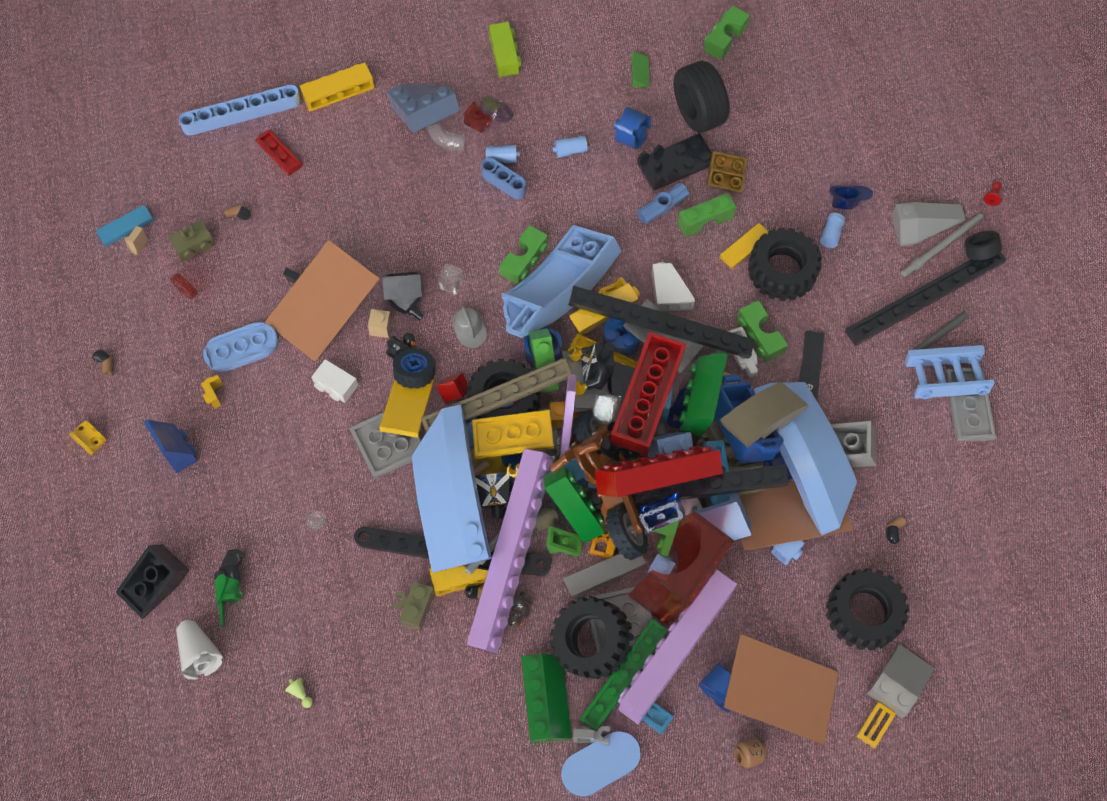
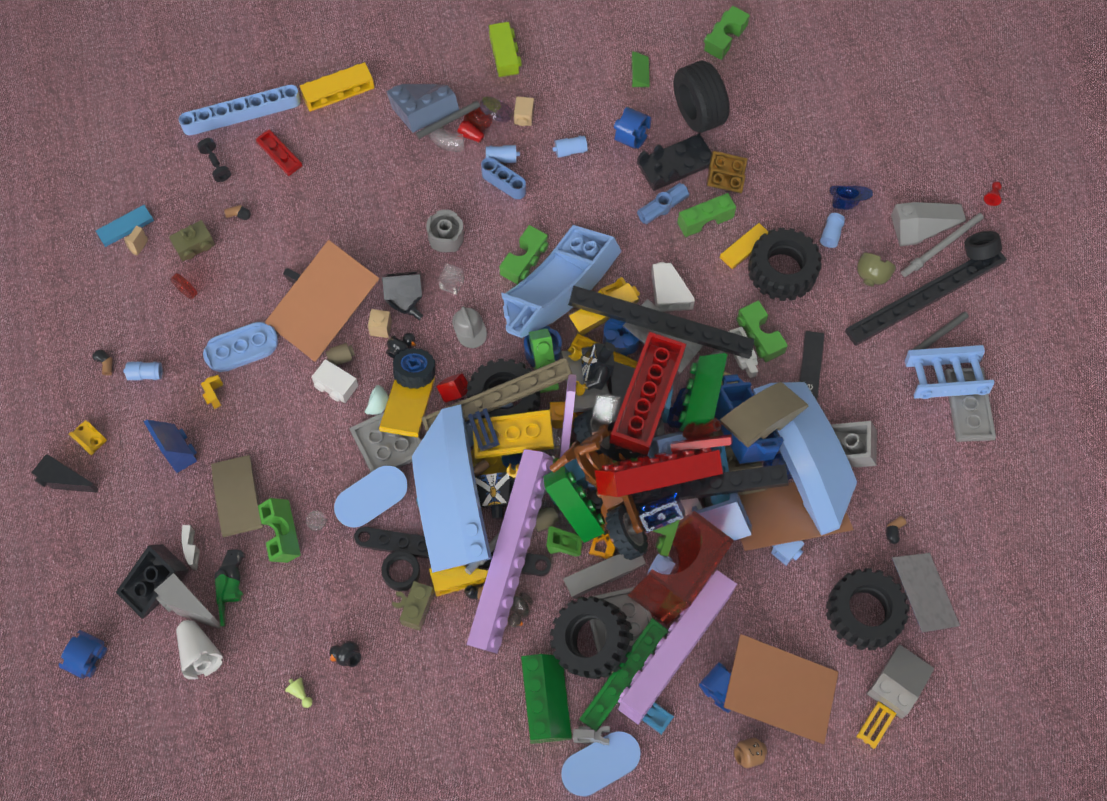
(60, 477): none -> black slope
(82, 654): none -> blue brick
(143, 370): none -> light blue piece
(177, 597): none -> light grey slope
(190, 551): none -> white slope
(207, 146): none -> black wheel
(236, 496): none -> dark tan slope
(279, 516): none -> bright green arch
(340, 354): none -> dark tan brick
(346, 654): none -> black animal
(370, 496): none -> light blue tile
(377, 401): none -> light aqua piece
(388, 561): none -> black tyre
(445, 231): none -> light grey brick
(450, 118): none -> dark grey bar
(470, 131): none -> red cone
(478, 415): none -> dark blue tile
(524, 111): none -> tan brick
(695, 431): none -> clear red pin
(699, 443): none -> tile
(874, 270): none -> olive cylinder
(925, 592): none -> flat silver sticker

